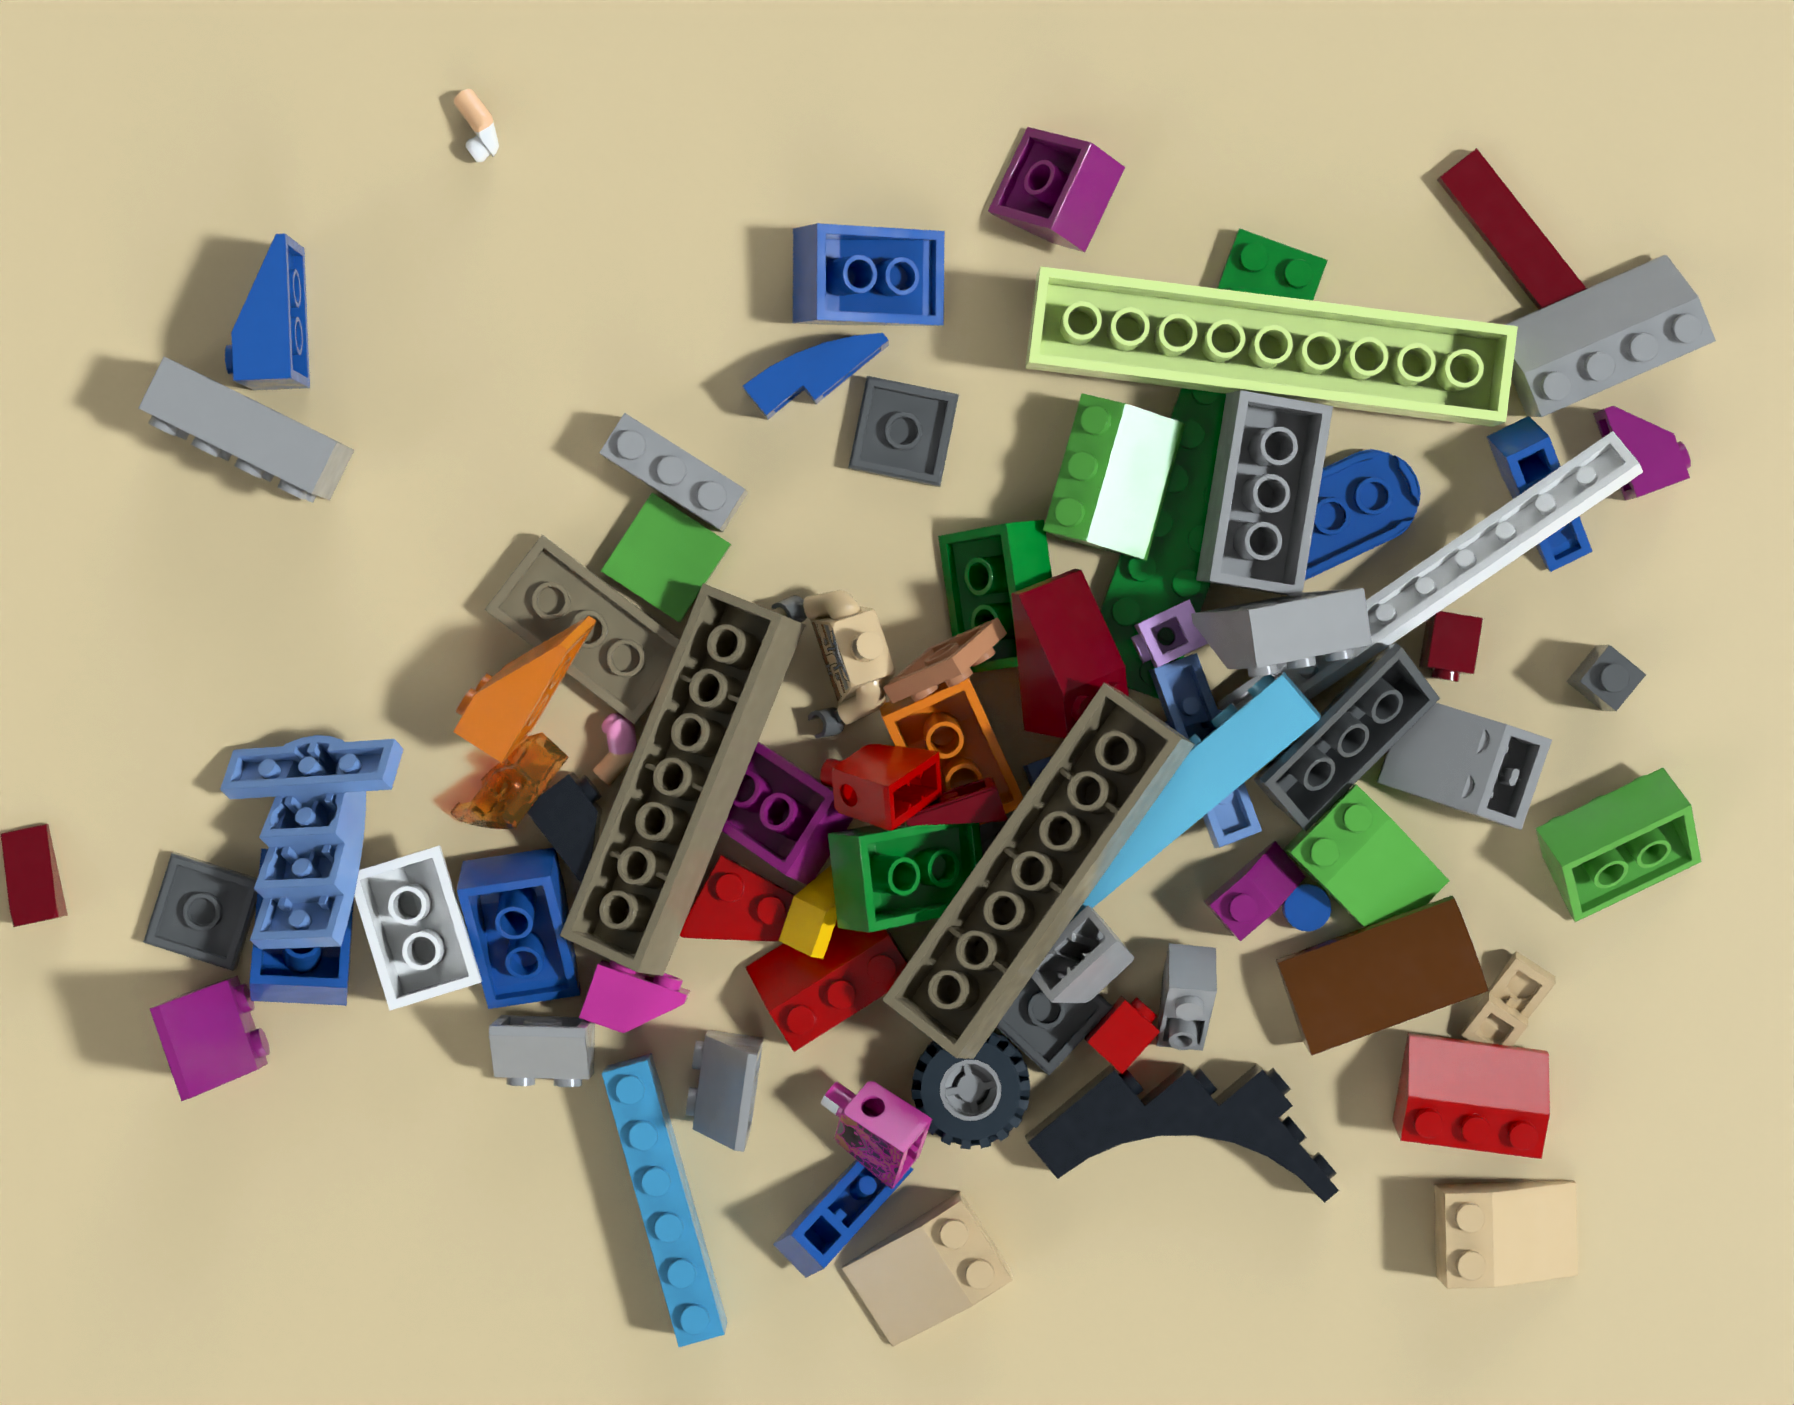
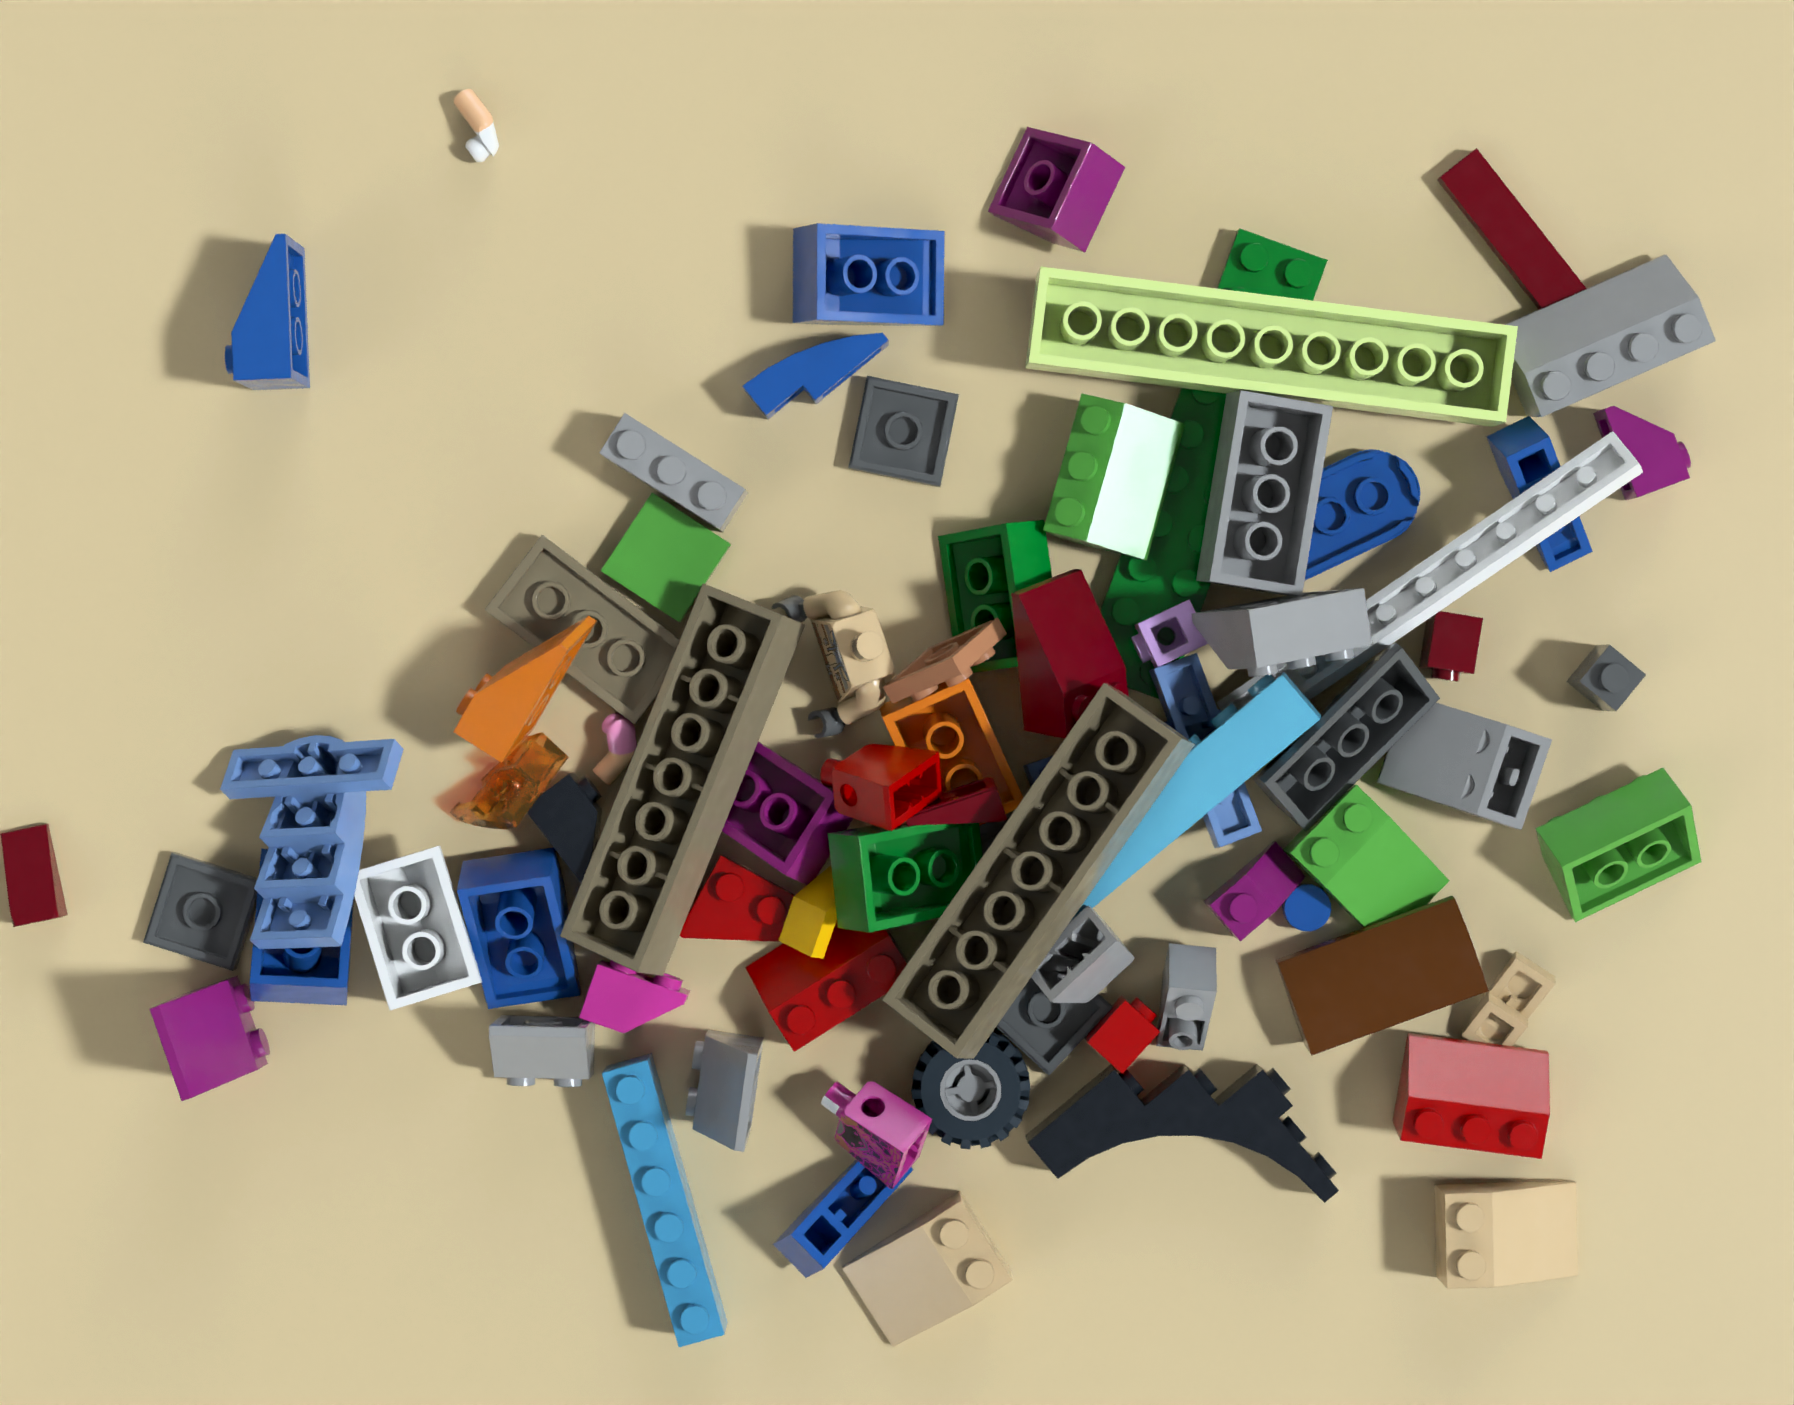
(236, 425): light grey brick -> none

